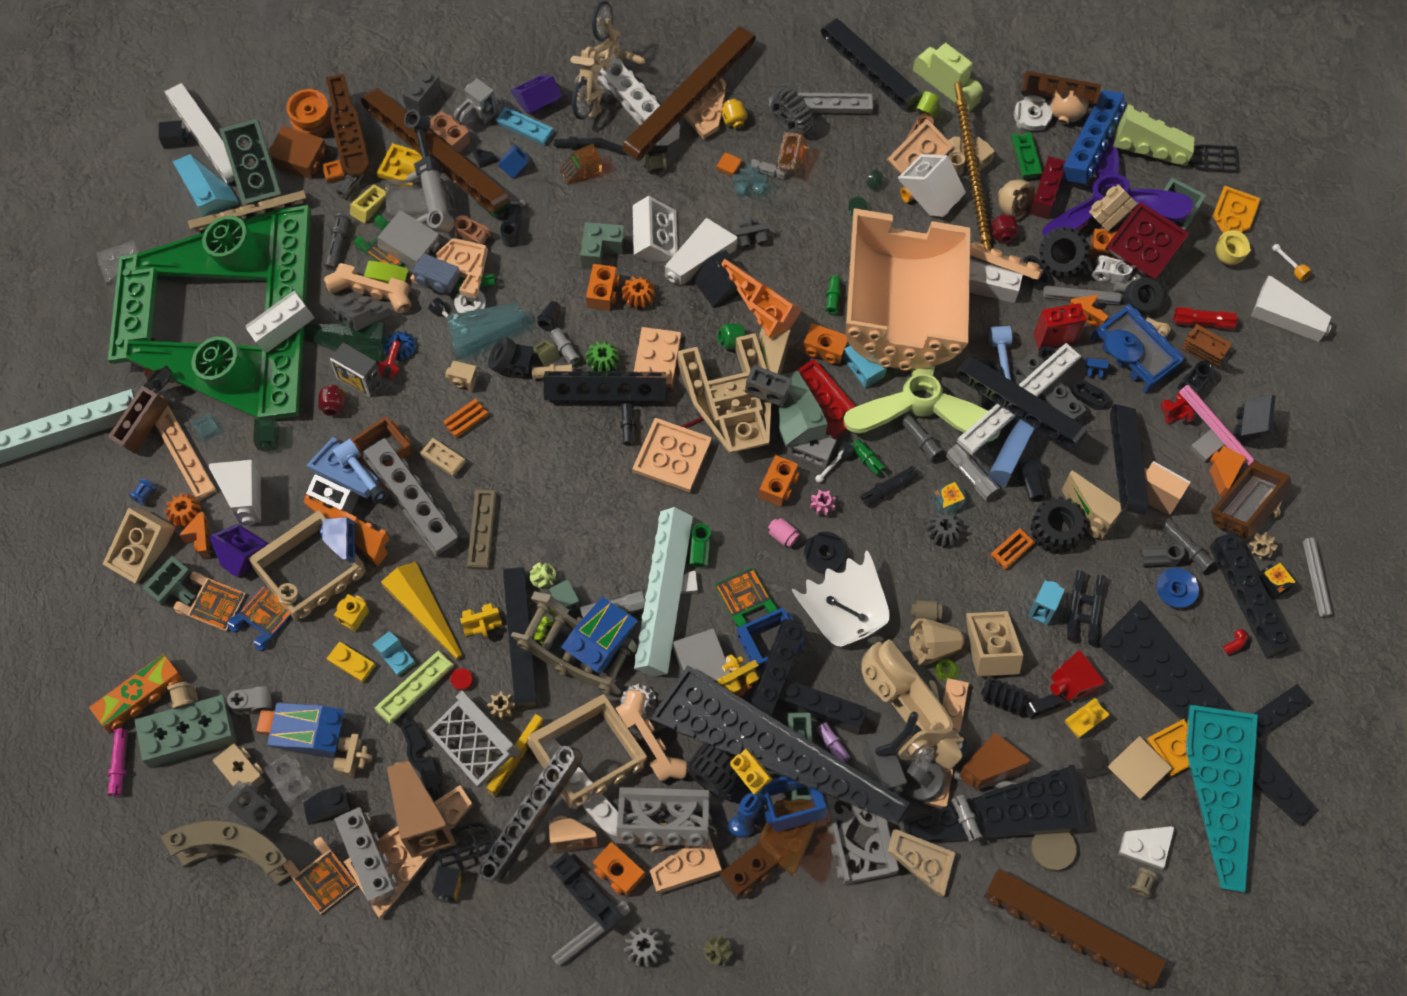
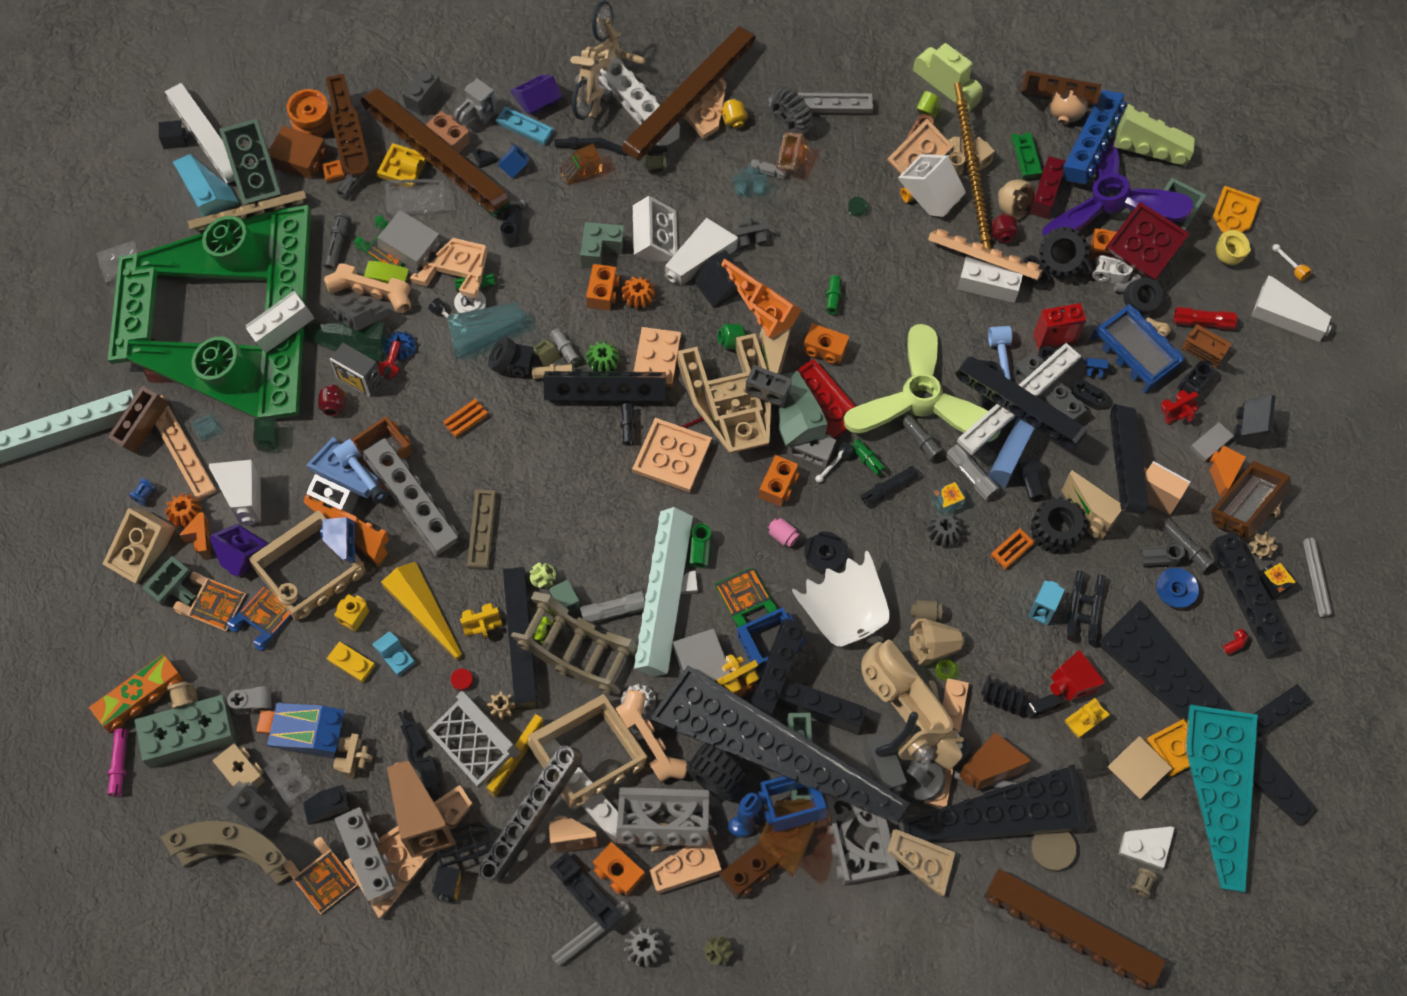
(158, 379): pearl dark grey piece -> none
(362, 212): light yellow slope -> none
(414, 687): yellowish green tile -> none
(429, 171): piece -> none
(436, 273): sand blue brick -> none
(443, 457): tan plate -> none
(462, 375): tan brick -> none
(473, 232): nougat piece -> none
(548, 317): black cone -> none
(599, 635): blue slope -> none
(728, 164): orange tile -> none
(750, 771): yellow hips -> none
(822, 503): bright pink gear -> none
(830, 600): black hinge -> none
(832, 742): lavender axle -> none
(864, 370): medium azure brick -> none
(870, 64): black beam -> none
(874, 179): clear green tile -> none
(907, 292): light nougat cylinder -> none
(966, 818): light grey pin -> none
(994, 644): tan slope -> none
(1029, 122): white plate -> none
(1069, 293): light grey axle -> none
(1094, 316): orange slope -> none
(1112, 207): tan brick -> none
(1124, 346): blue dish -> none
(1215, 424): bright pink axle -> none
(1220, 154): black window -> none

